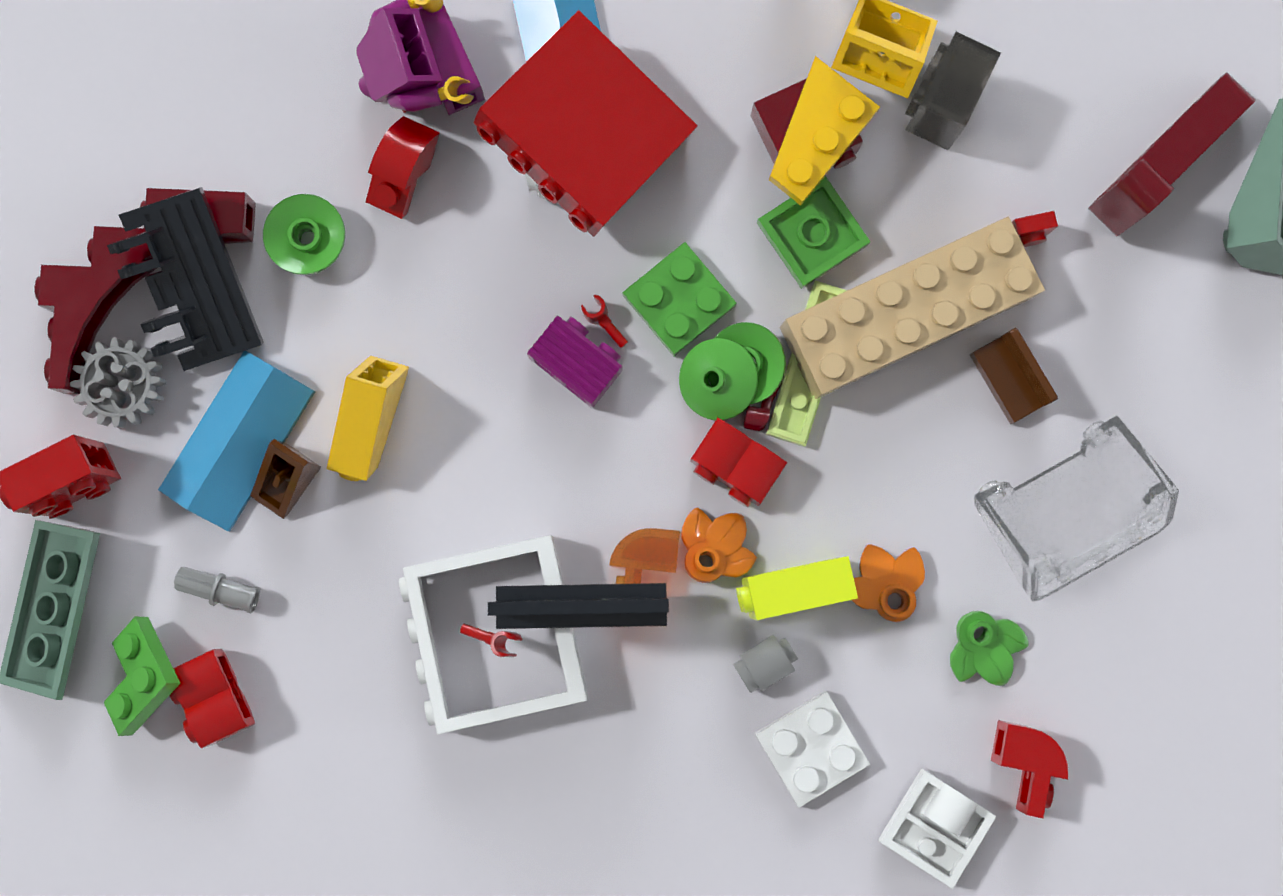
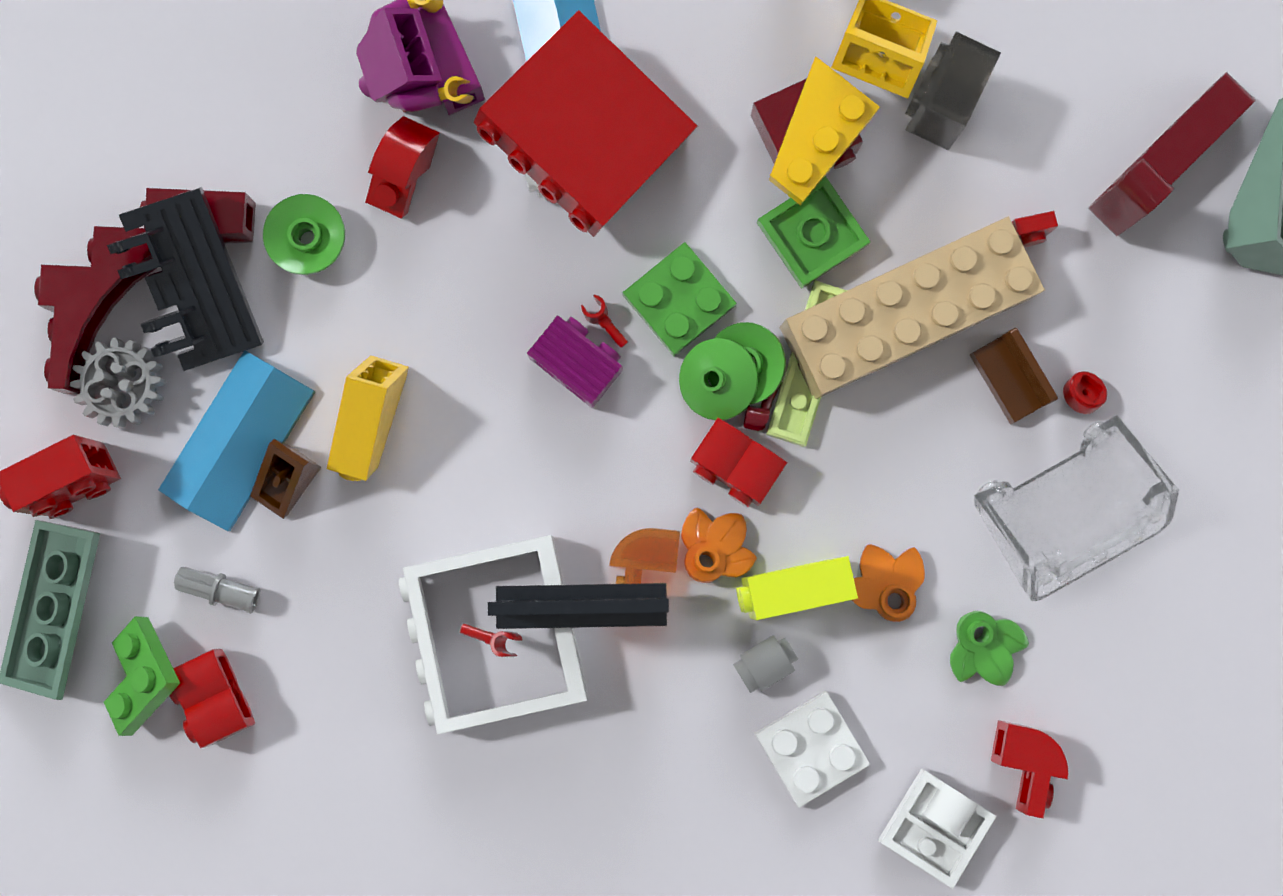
(1085, 392): none -> red tile

